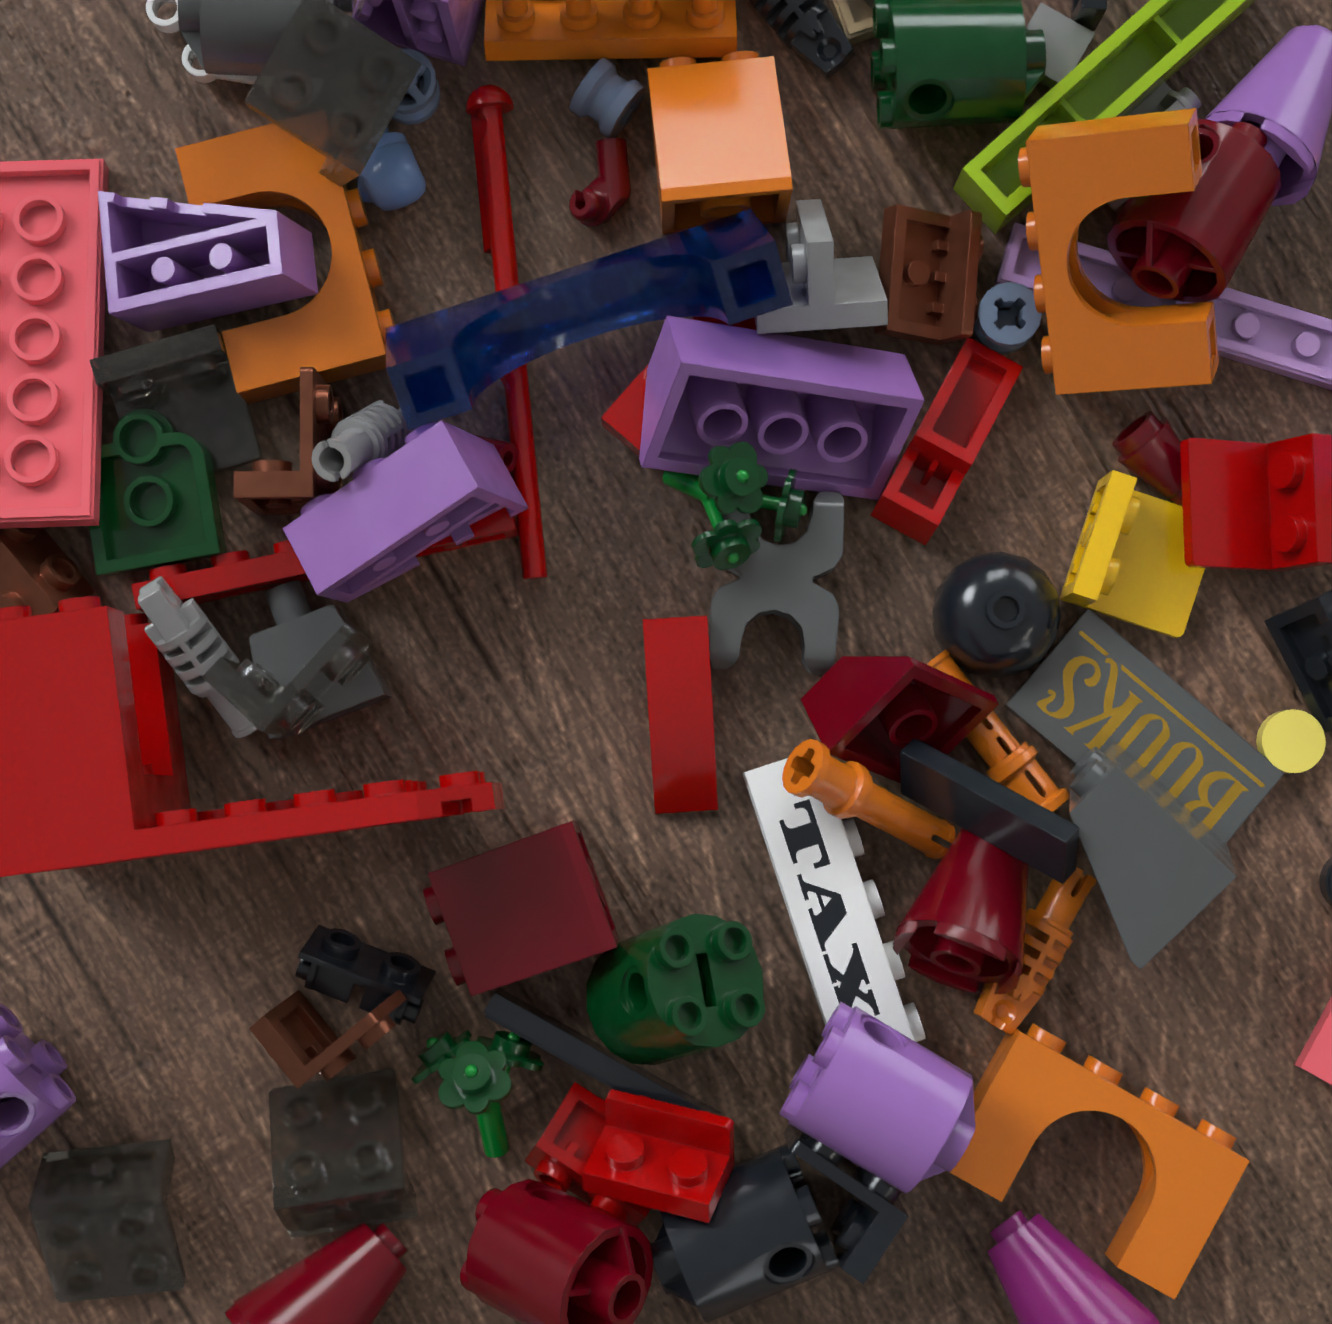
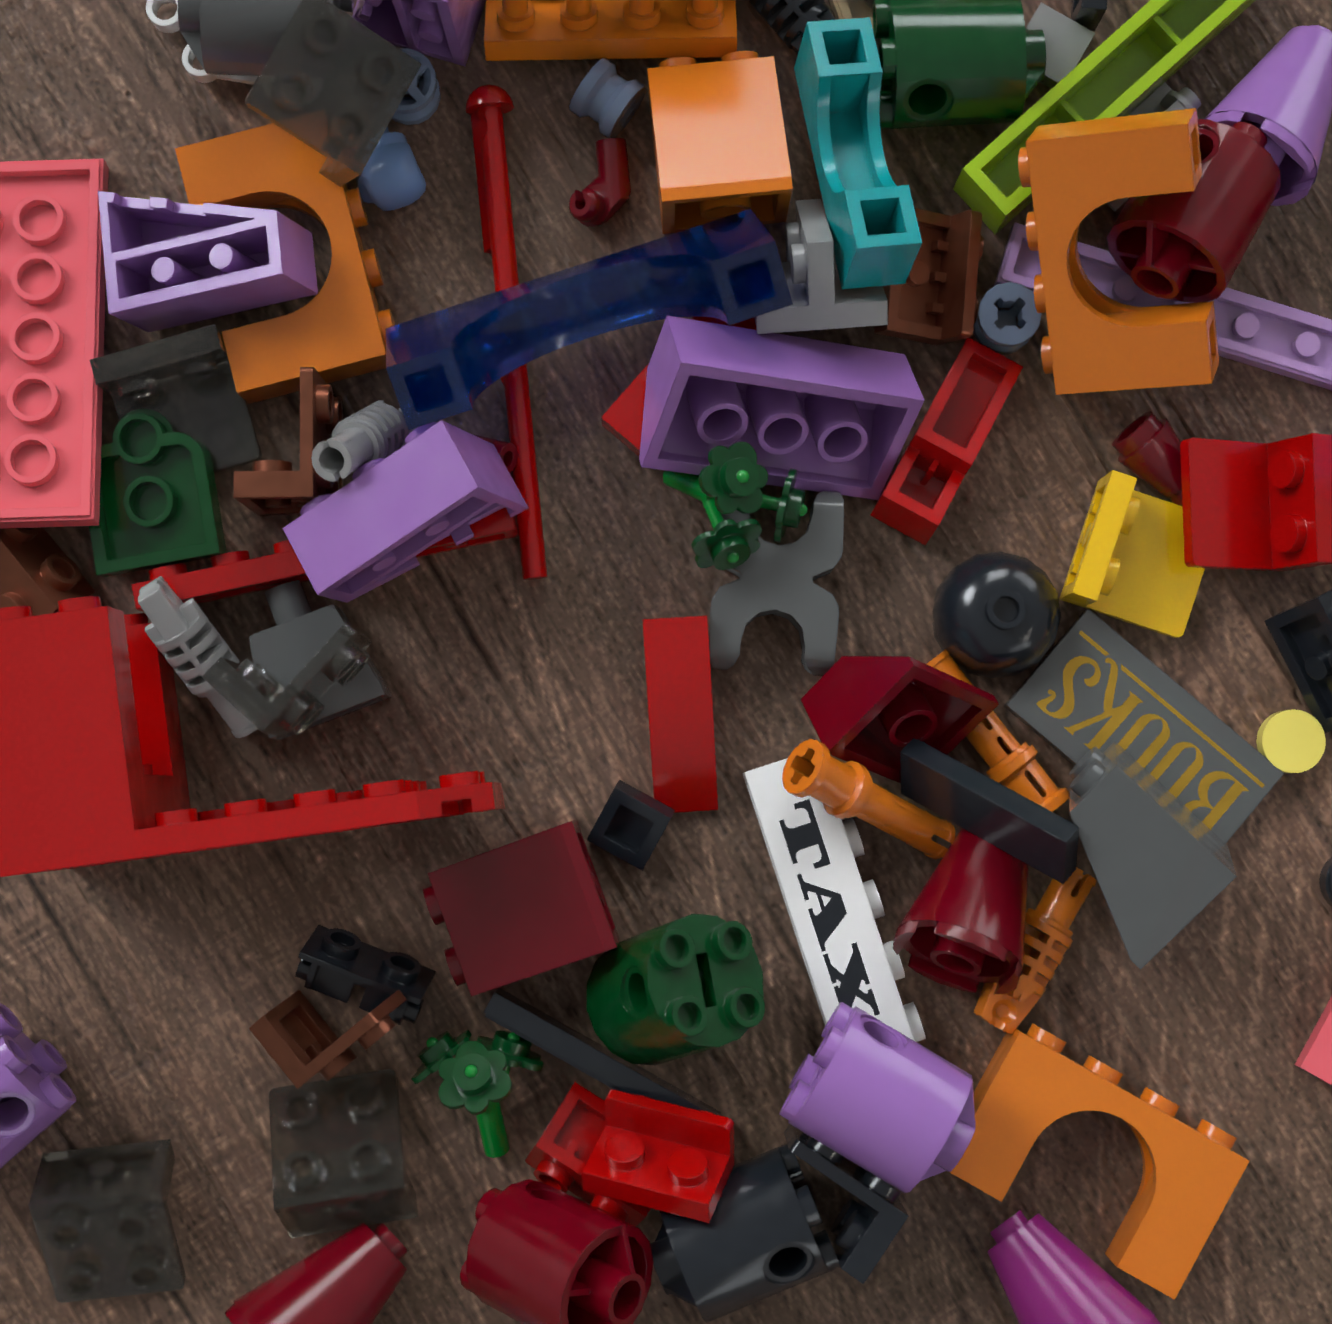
(630, 825): none -> black tile
(865, 210): none -> teal arch

